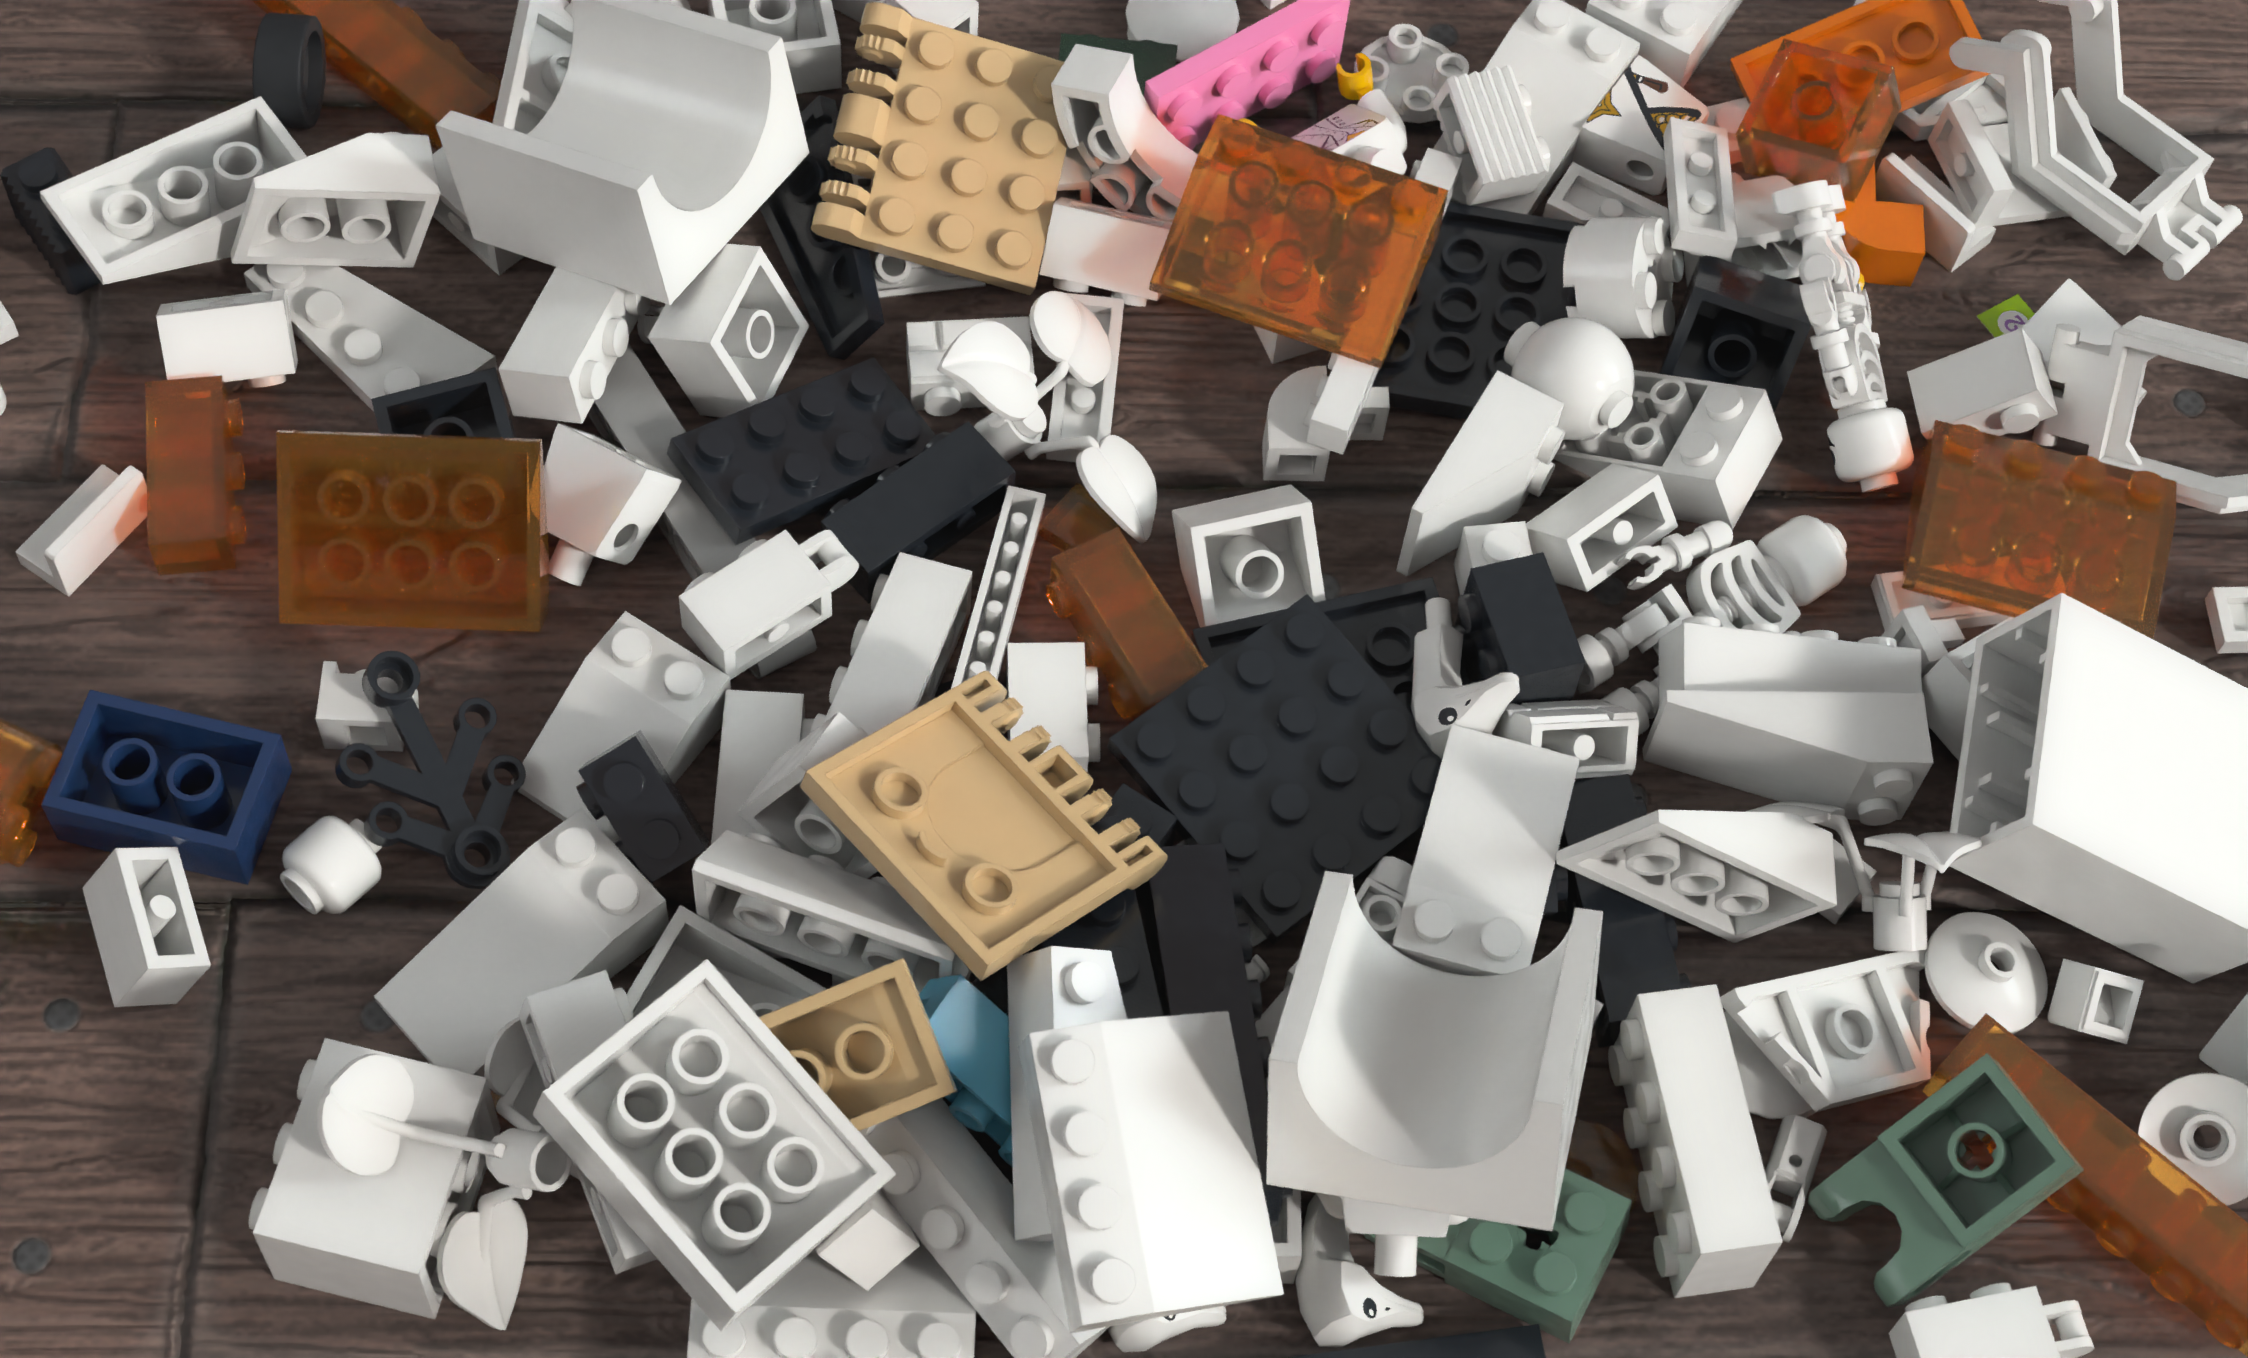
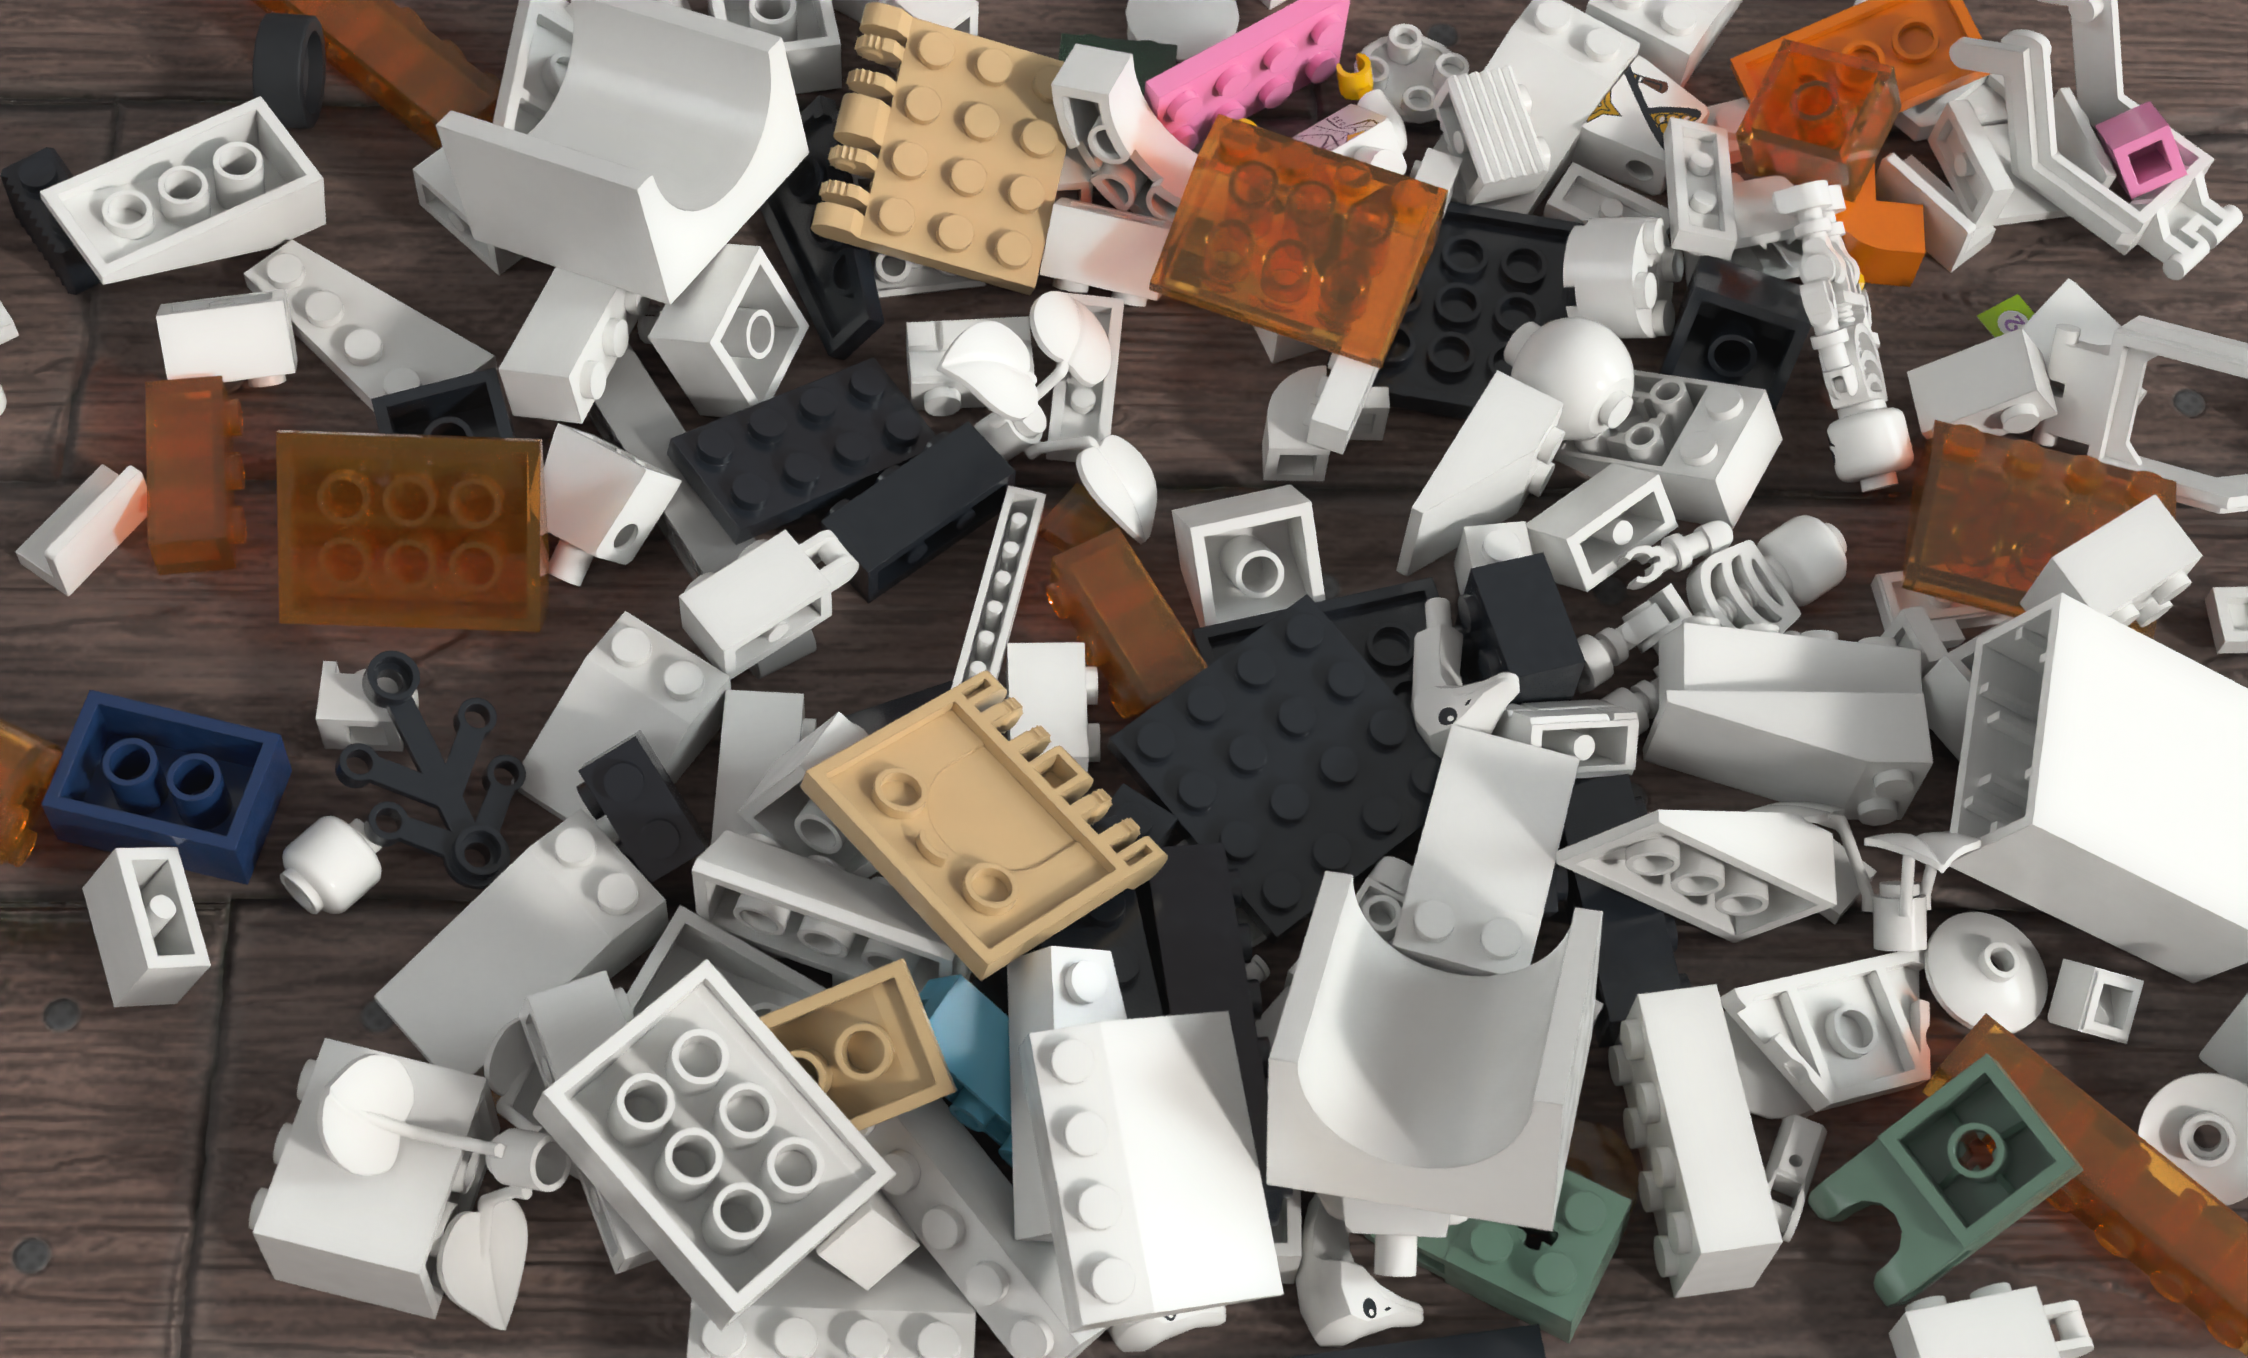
(343, 206): white slope -> none
(903, 645): white brick -> none
(2123, 567): none -> white brick
(2141, 149): none -> bright pink brick

